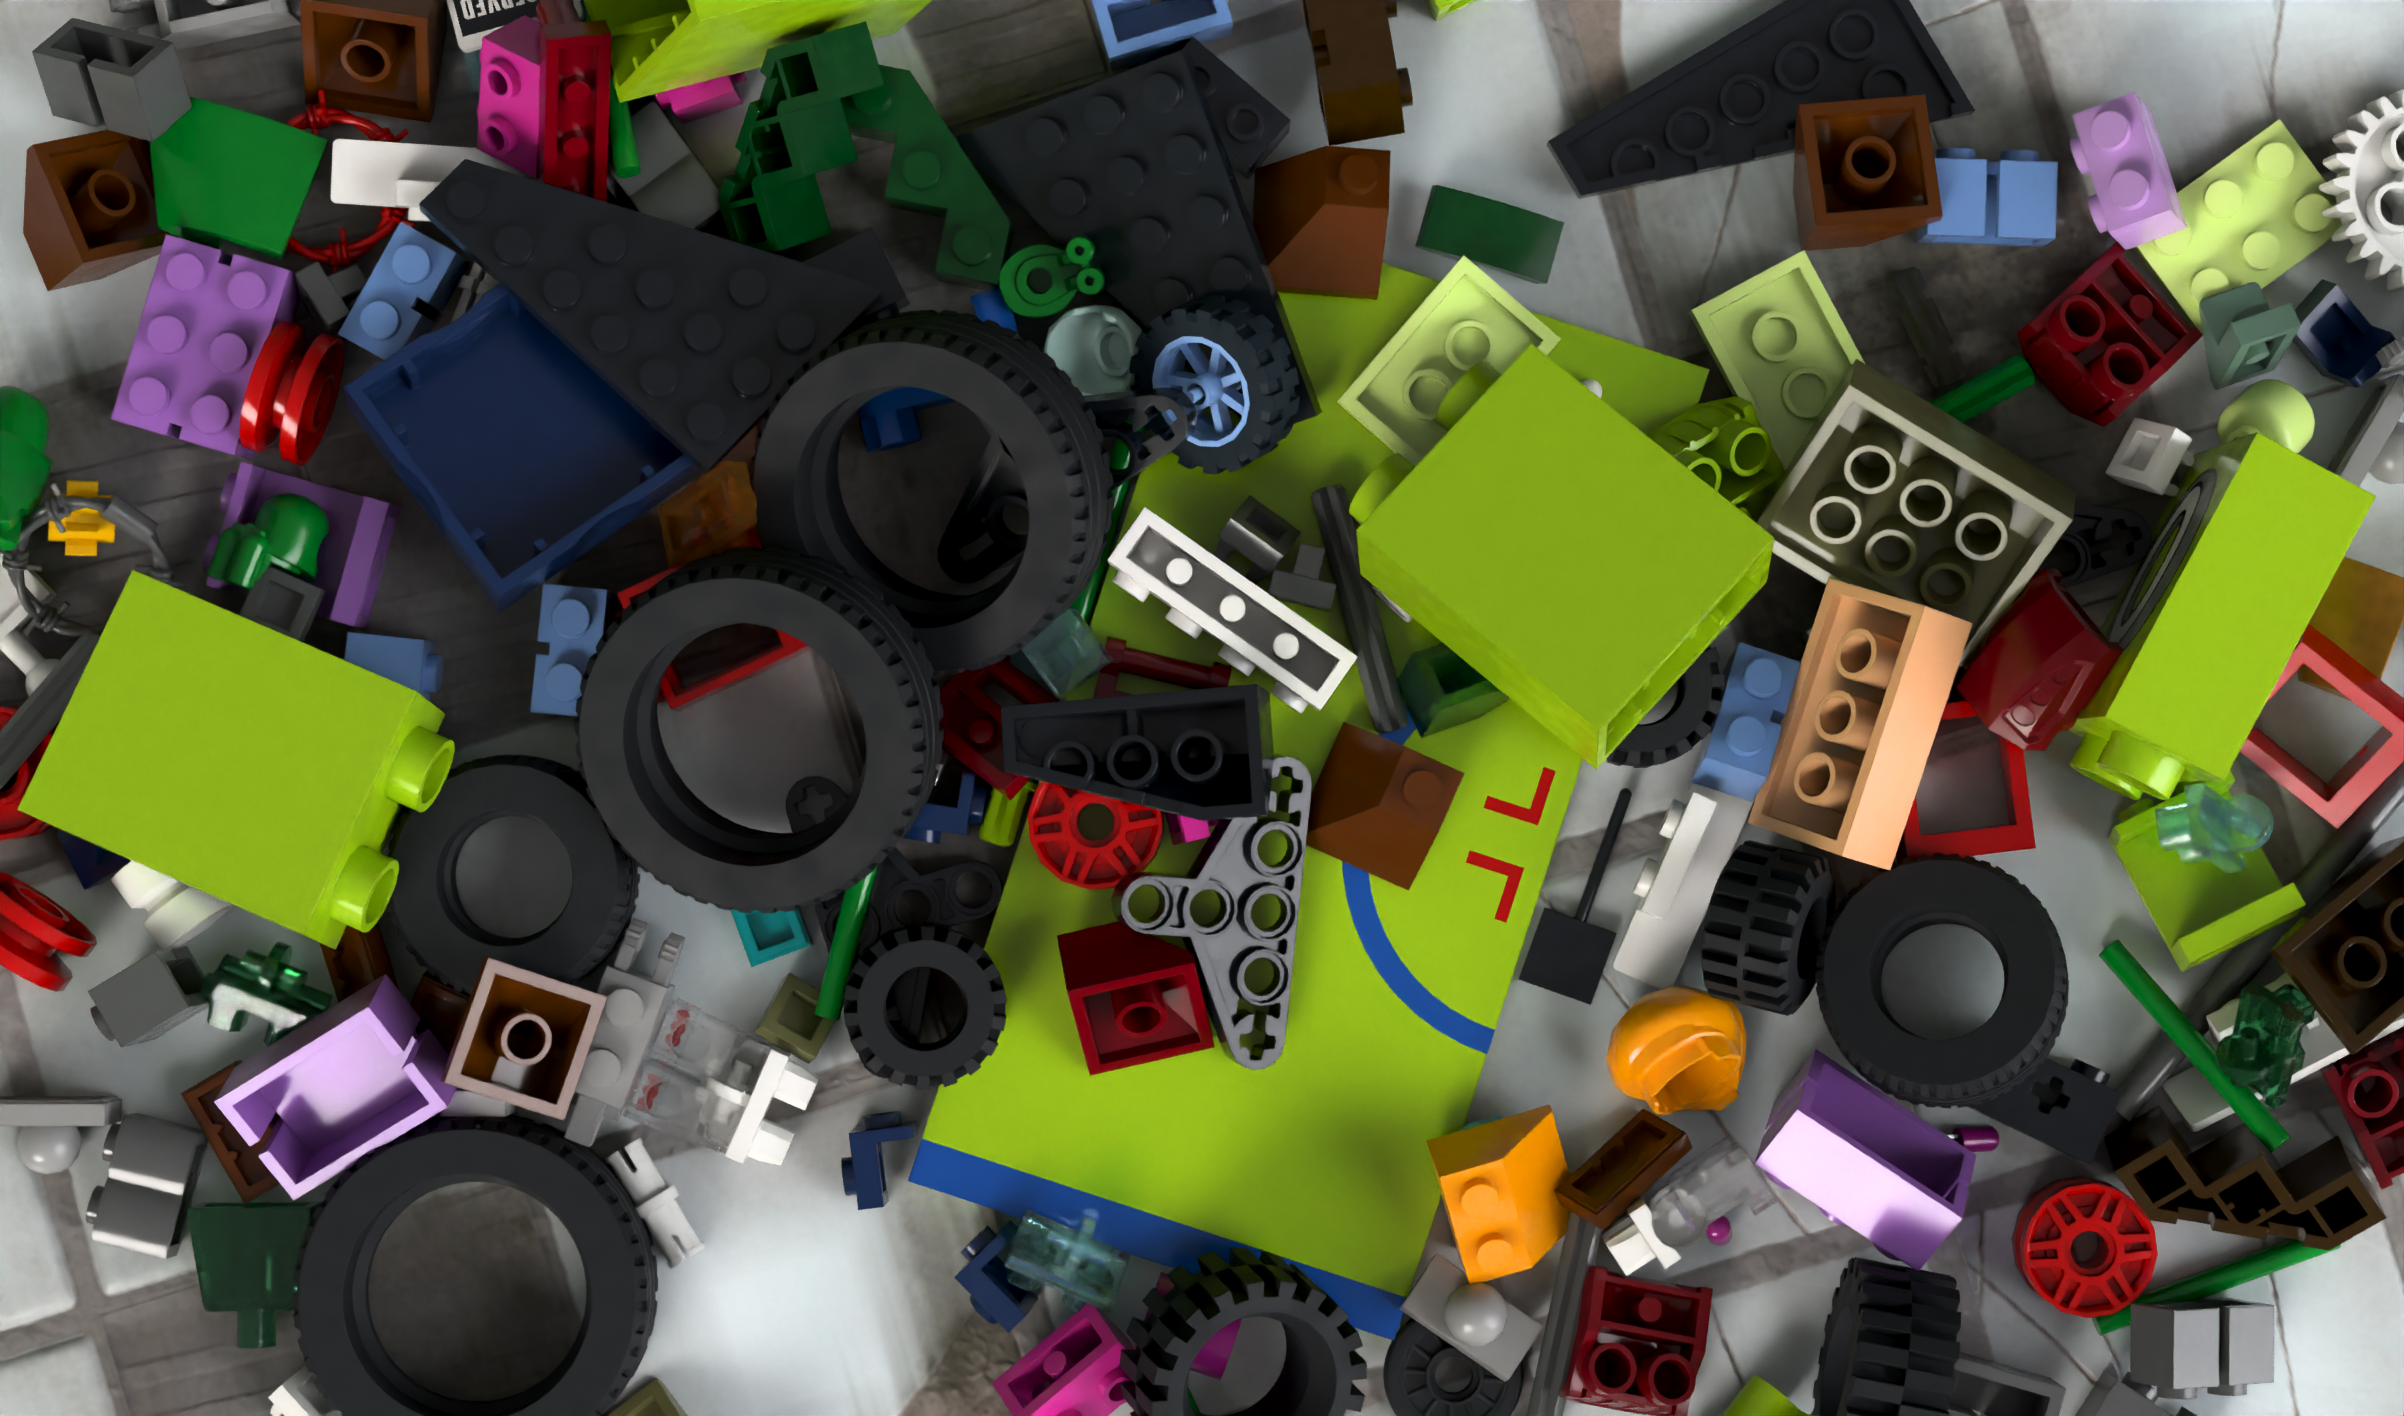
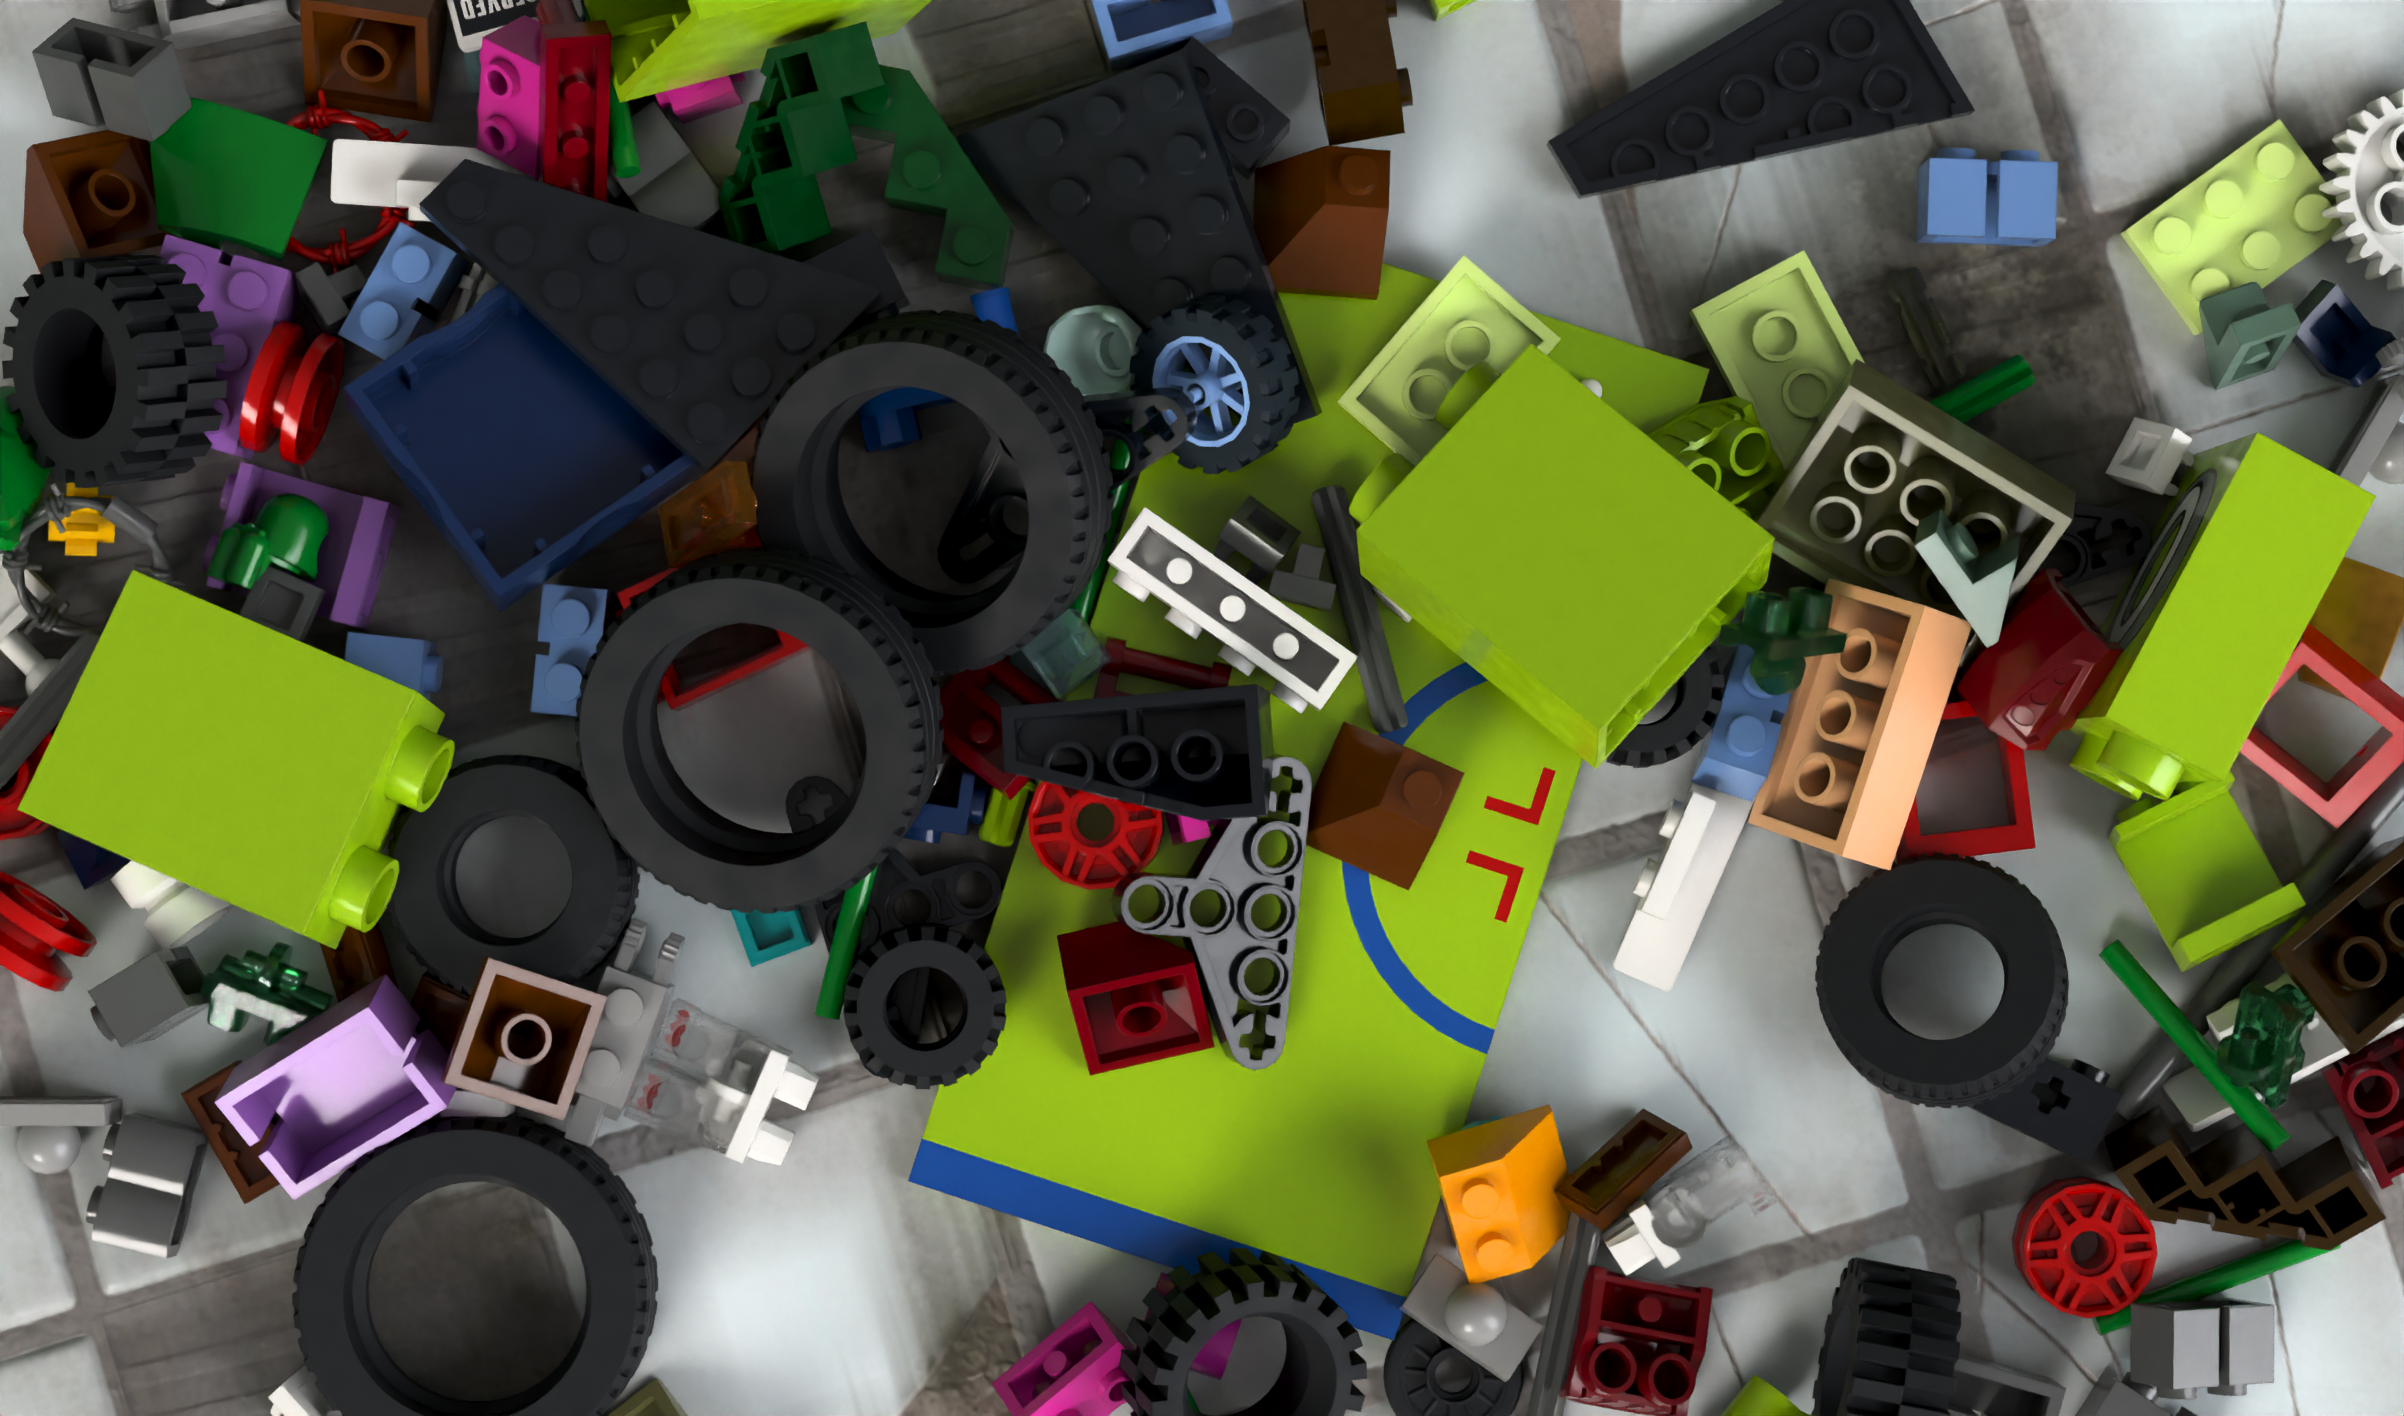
(160, 364): none -> black tyre
(249, 1261): clear green torso -> none
(655, 1203): white pin -> none
(792, 1021): olive plate -> none
(865, 1170): dark blue bracket -> none
(987, 1280): dark blue bracket -> none
(1046, 278): green piece -> none
(1066, 1261): clear light blue hips -> none
(1445, 690): clear green slope -> none
(1489, 234): dark green slope -> none
(1566, 950): black piece -> none
(1679, 1051): light orange helmet -> none
(1719, 1231): magenta piece -> none
(1767, 927): black tyre -> none
(1782, 634): none -> clear green hips
(1863, 171): reddish brown slope -> none
(1866, 1161): medium lavender piece -> none
(1975, 585): none -> slope
(1976, 1138): magenta piece -> none
(2105, 339): dark red slope -> none
(2128, 171): lavender brick -> none
(2214, 827): clear light blue hips -> none
(2271, 410): yellowish green head -> none

